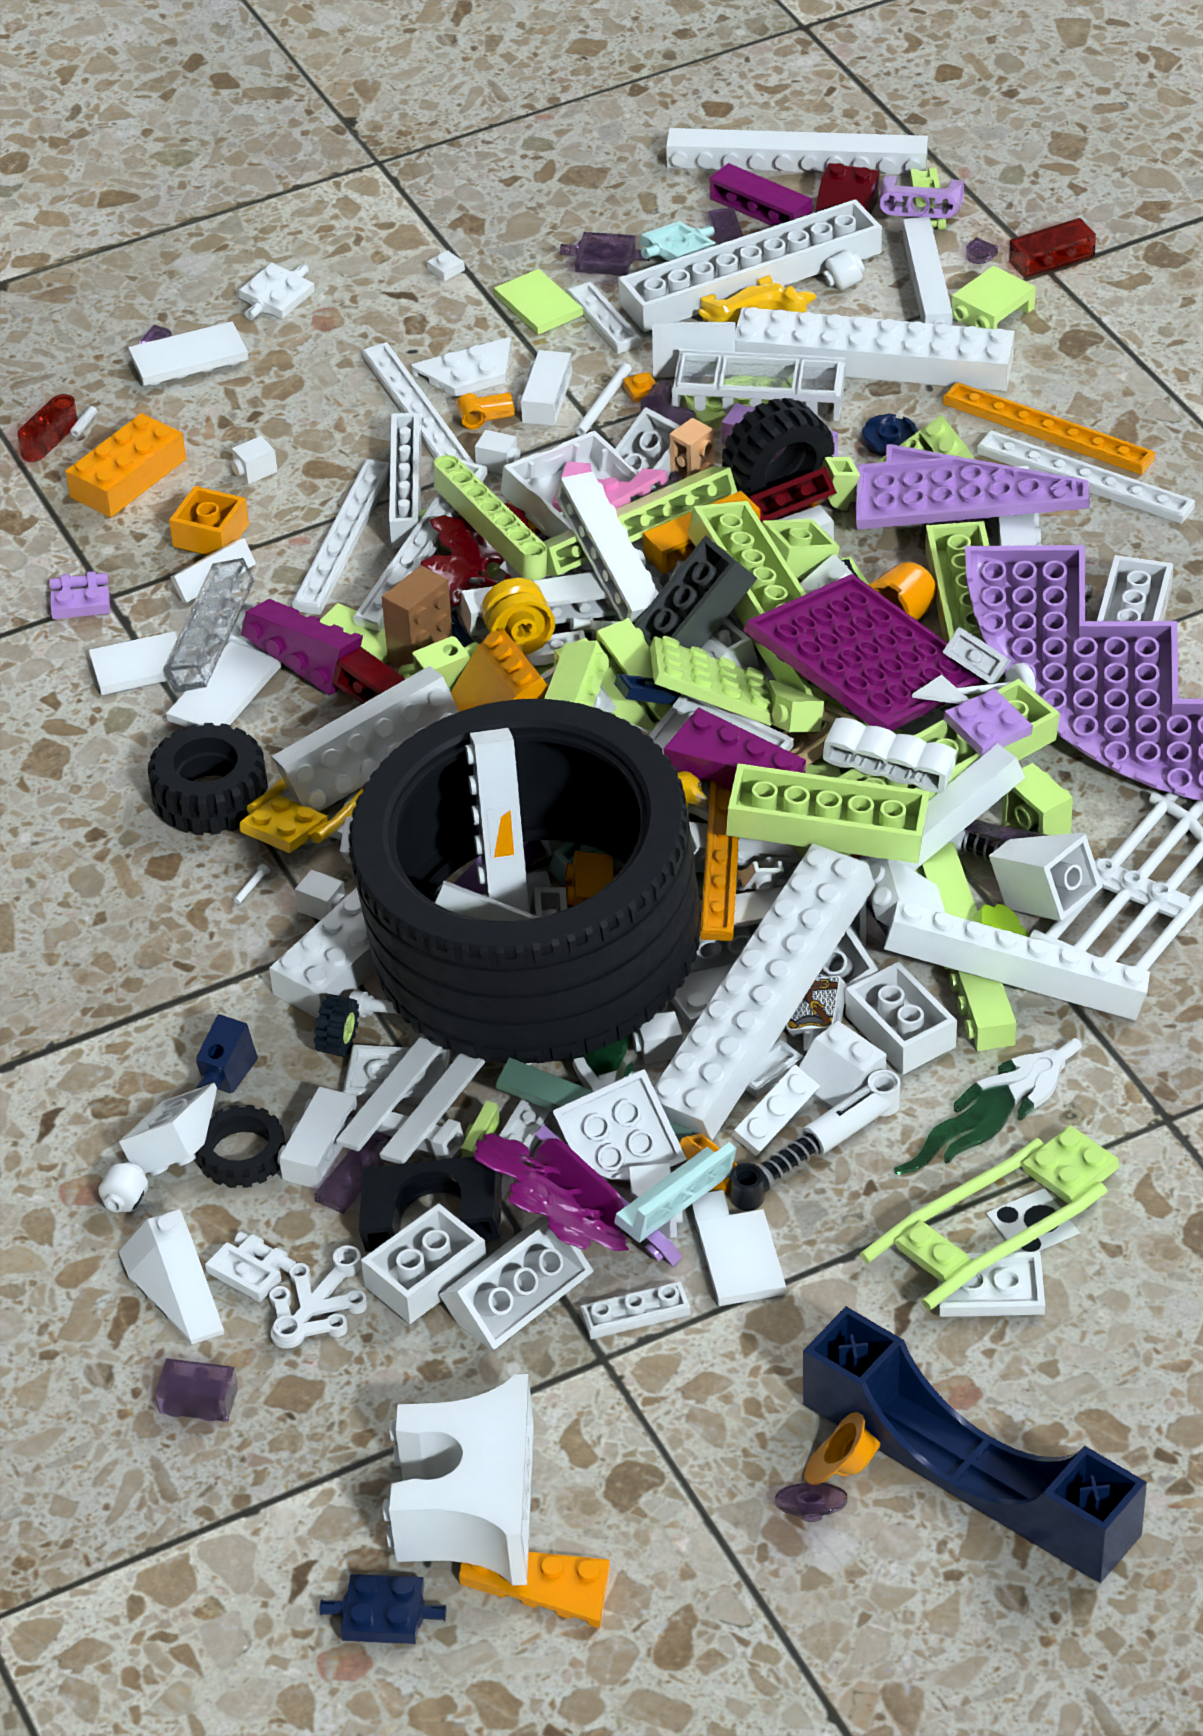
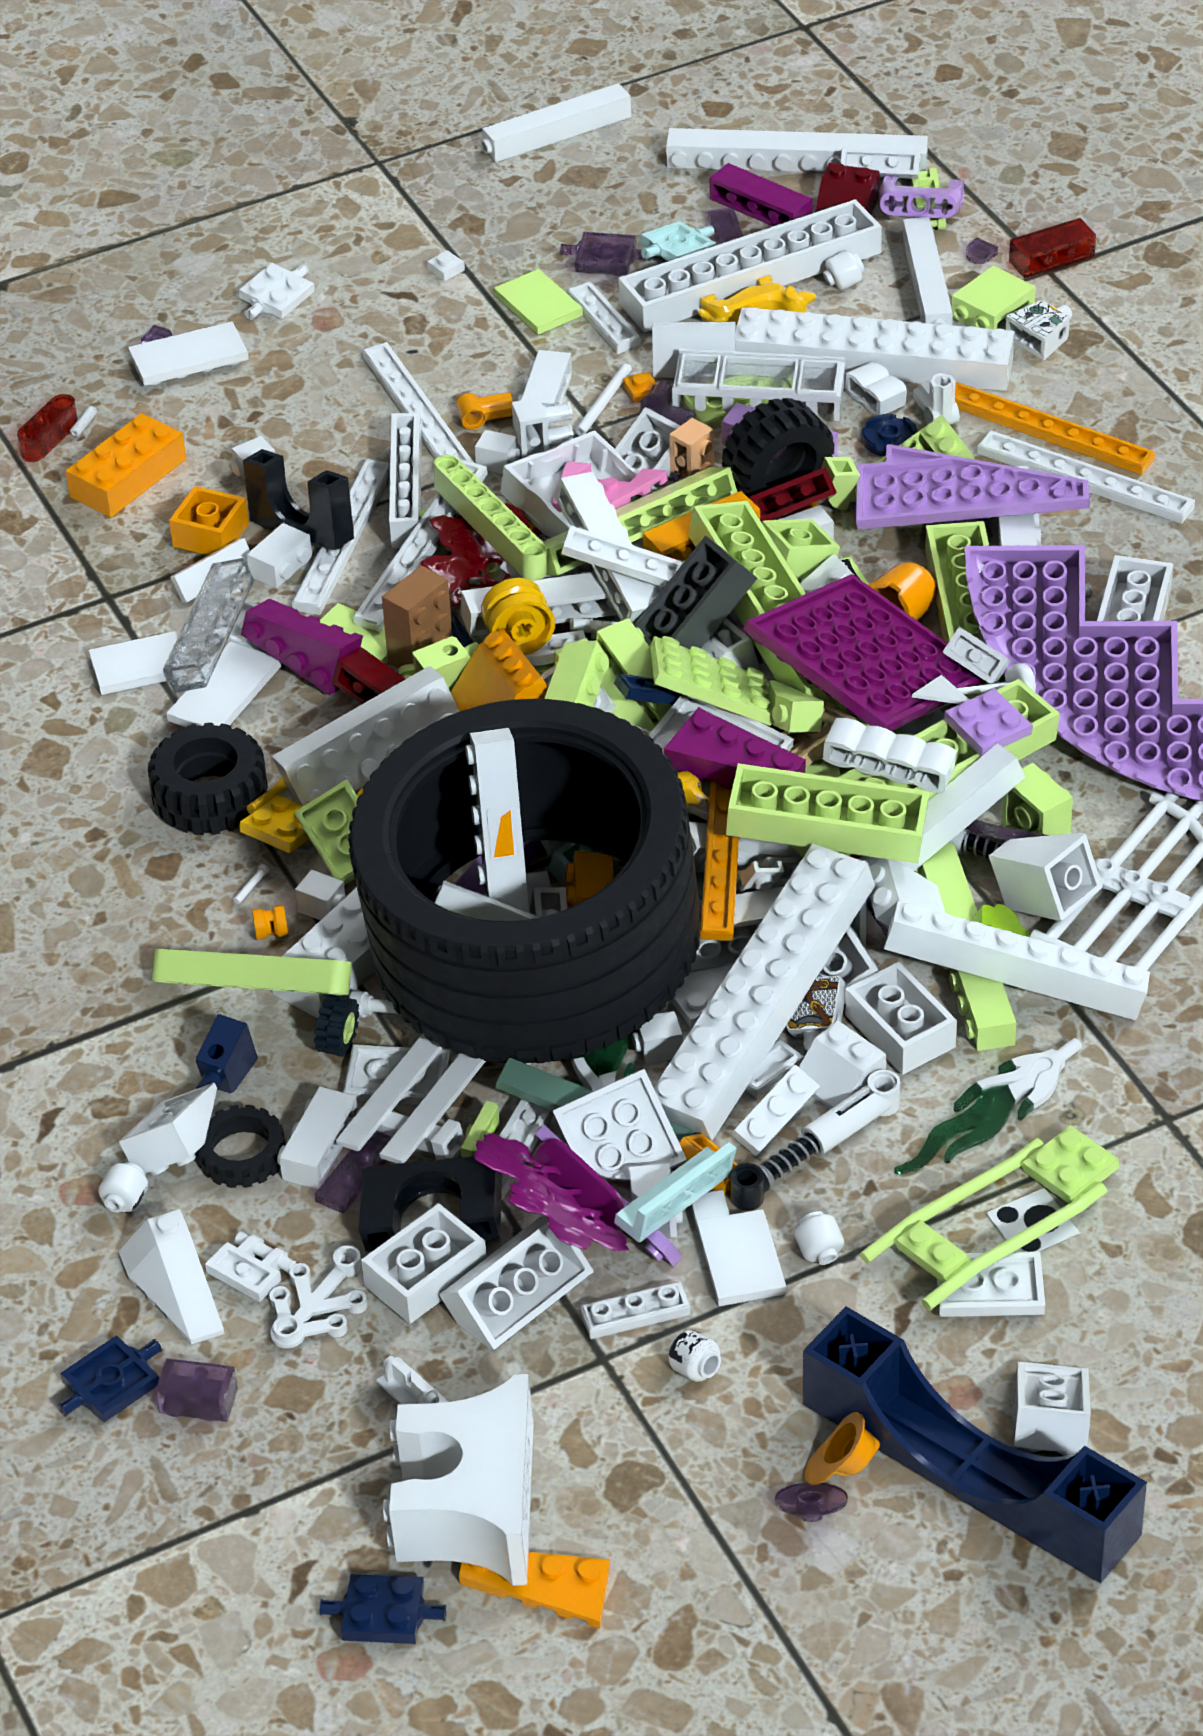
(81, 601): lavender plate -> none
(110, 1378): none -> dark blue plate
(252, 971): none -> yellowish green beam
(270, 922): none -> light orange wheel
(271, 503): none -> black arch
(279, 555): none -> white brick
(327, 826): none -> yellowish green tile
(406, 1384): none -> white hinge
(468, 368): white wing -> none
(532, 423): none -> white brick
(556, 122): none -> white brick
(619, 556): none -> white plate
(694, 1355): none -> white head
(819, 1238): none -> white head
(876, 388): none -> white brick
(887, 161): none -> white plate
(938, 398): none -> white piece
(1040, 327): none -> white torso
(1051, 1408): none -> white slope

